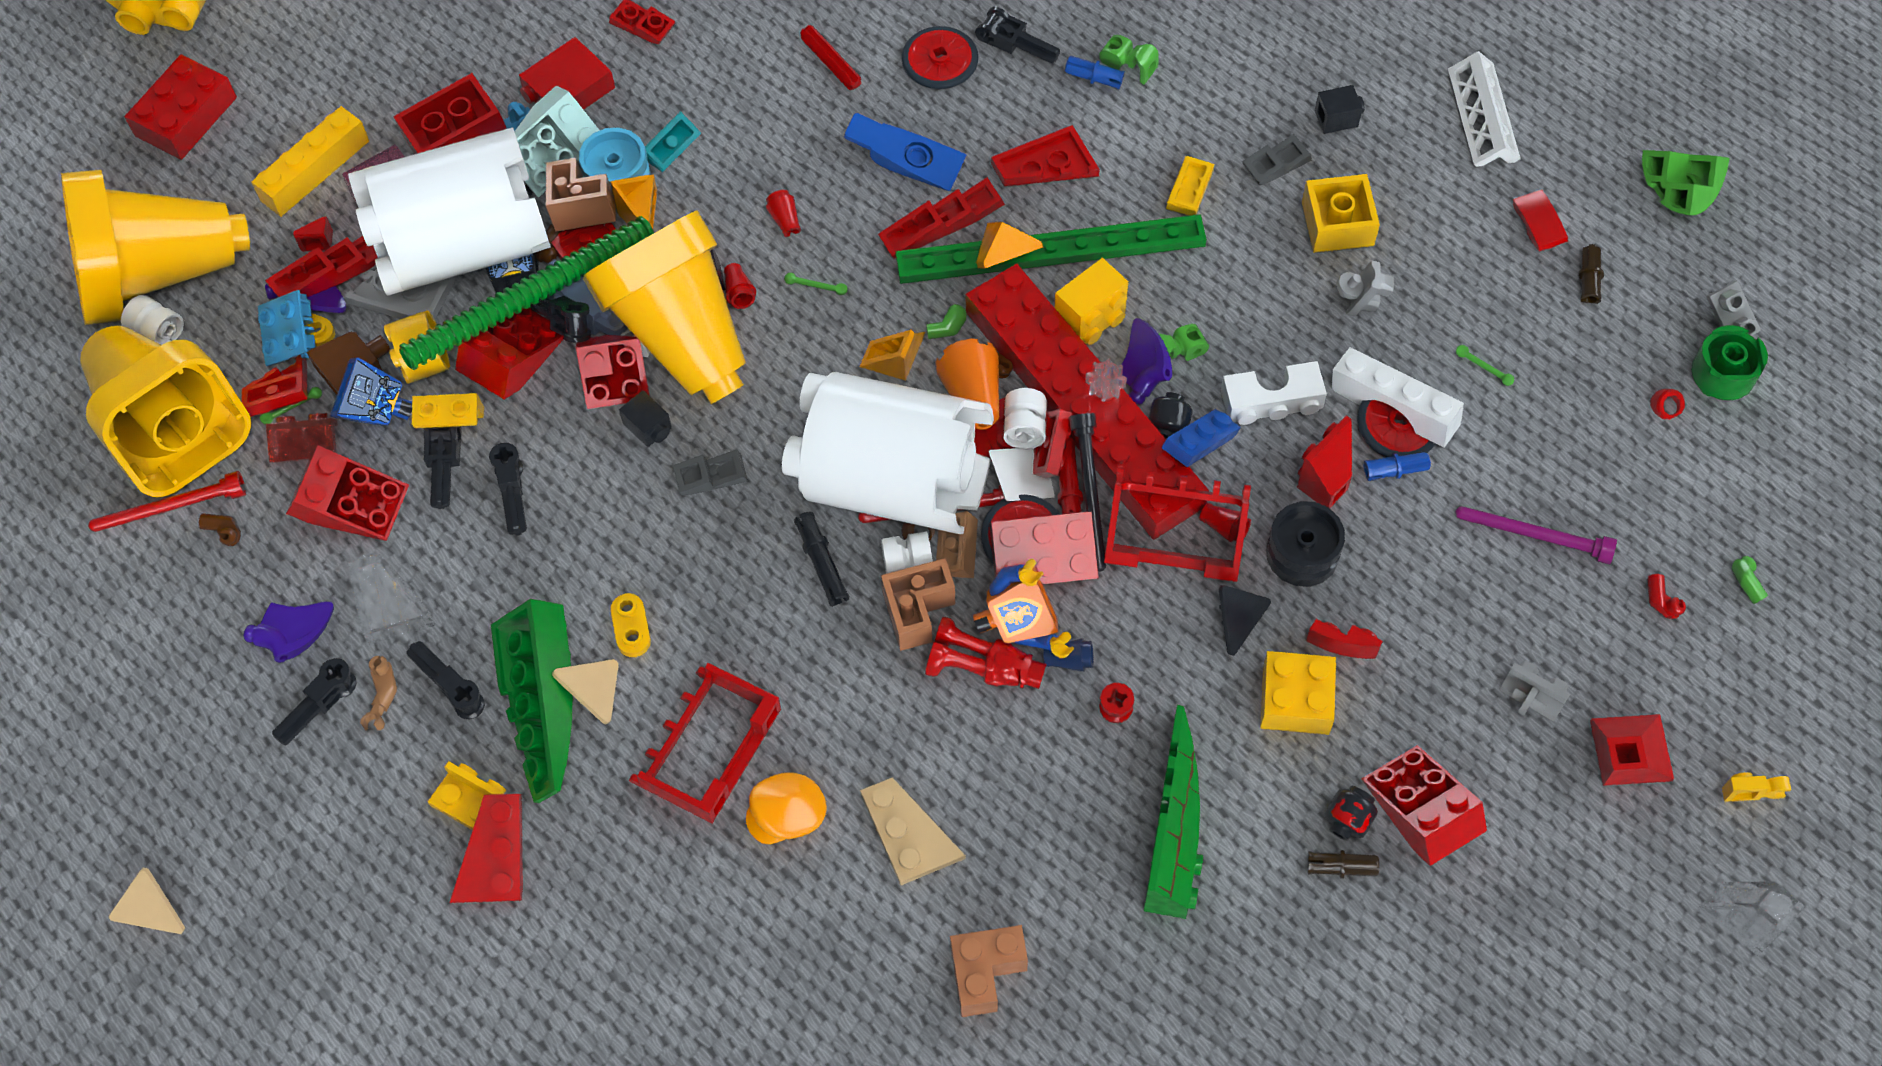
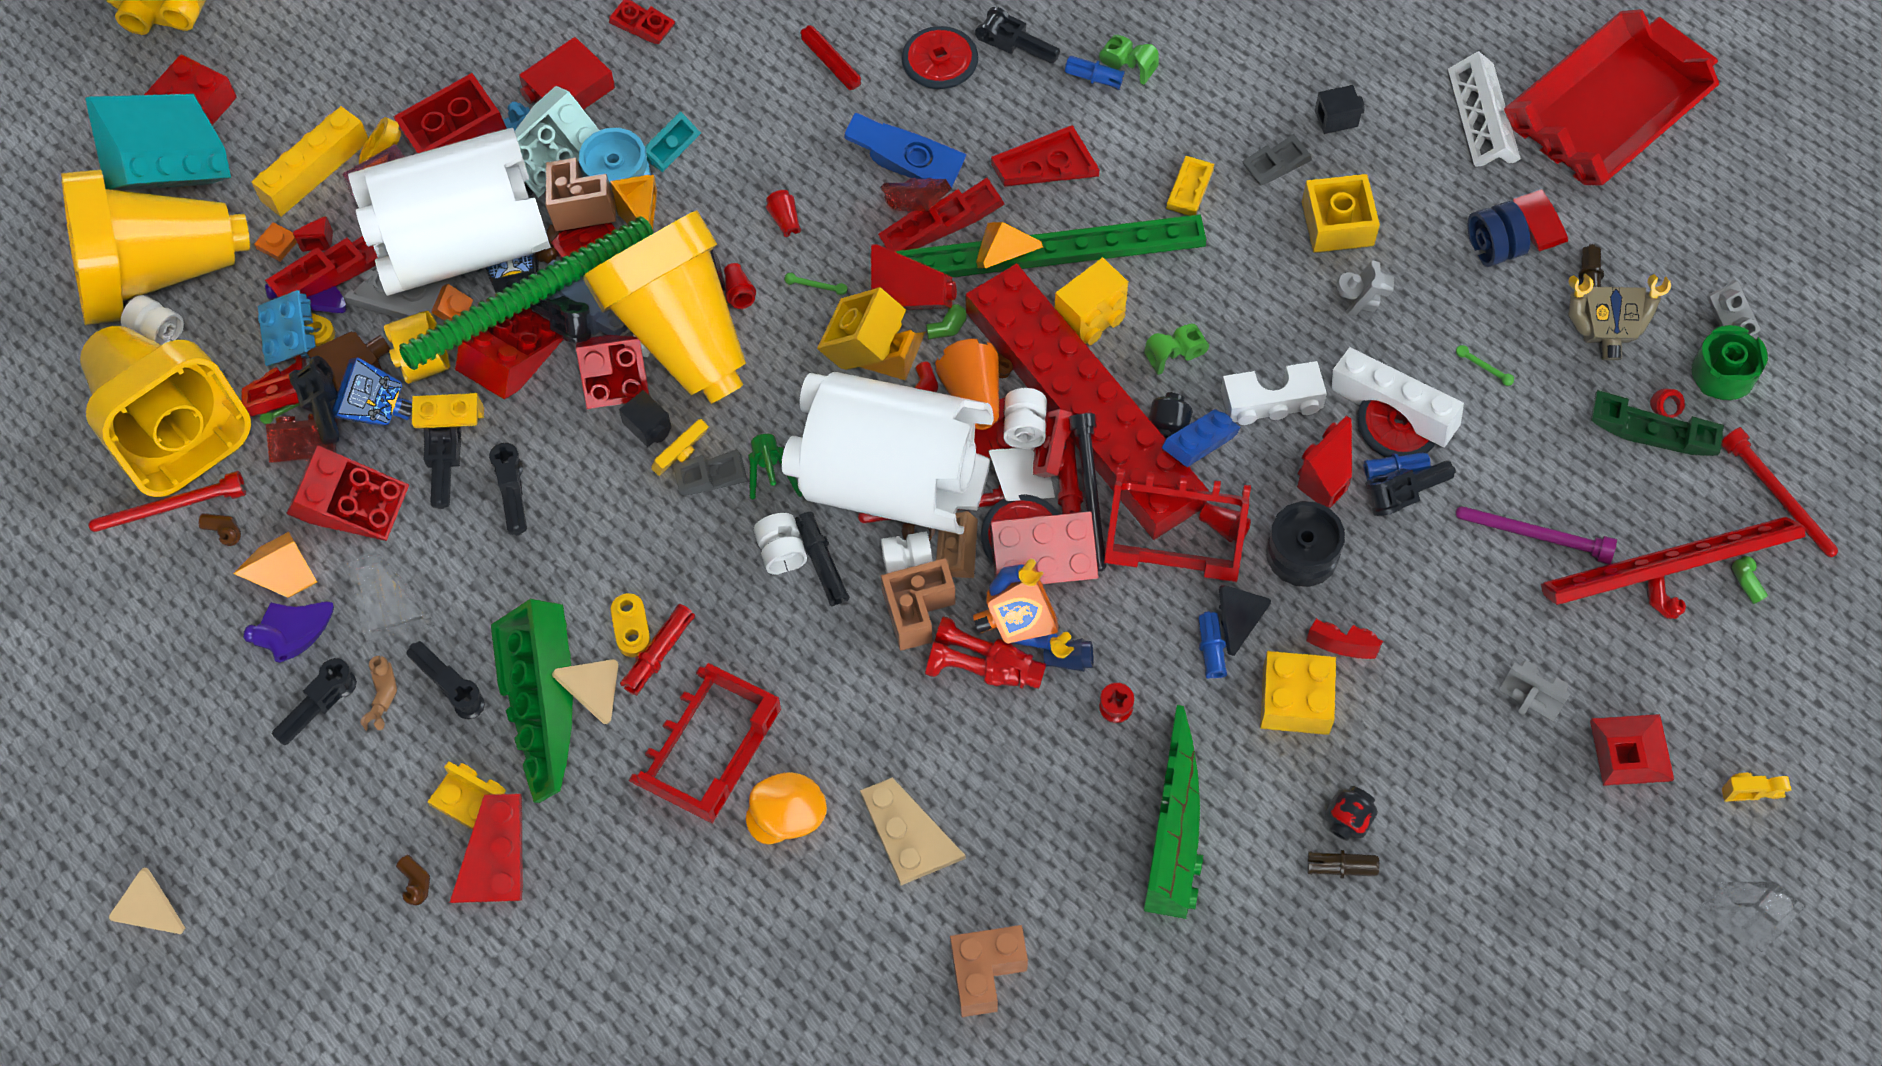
(155, 142): none -> teal slope
(276, 242): none -> orange plate
(278, 567): none -> light orange slope
(315, 392): none -> black connector
(383, 137): none -> yellow plate
(418, 880): none -> reddish brown arm
(450, 303): none -> orange plate
(650, 659): none -> red pin
(681, 448): none -> yellow plate
(766, 454): none -> green plant
(780, 541): none -> white wheel
(862, 329): none -> yellow brick
(910, 282): none -> red slope
(915, 194): none -> clear red bracket
(927, 377): none -> red arm
(1106, 380): clear gear -> none
(1146, 361): dark purple arm -> none
(1212, 645): none -> blue axle
(1402, 486): none -> black connector
(1427, 804): red slope -> none
(1500, 232): none -> dark blue wheel
(1613, 313): none -> dark tan torso
(1614, 95): none -> red panel
(1656, 430): none -> dark green slope
(1672, 560): none -> red tile
(1683, 180): bright green brick -> none
(1738, 444): none -> red piece

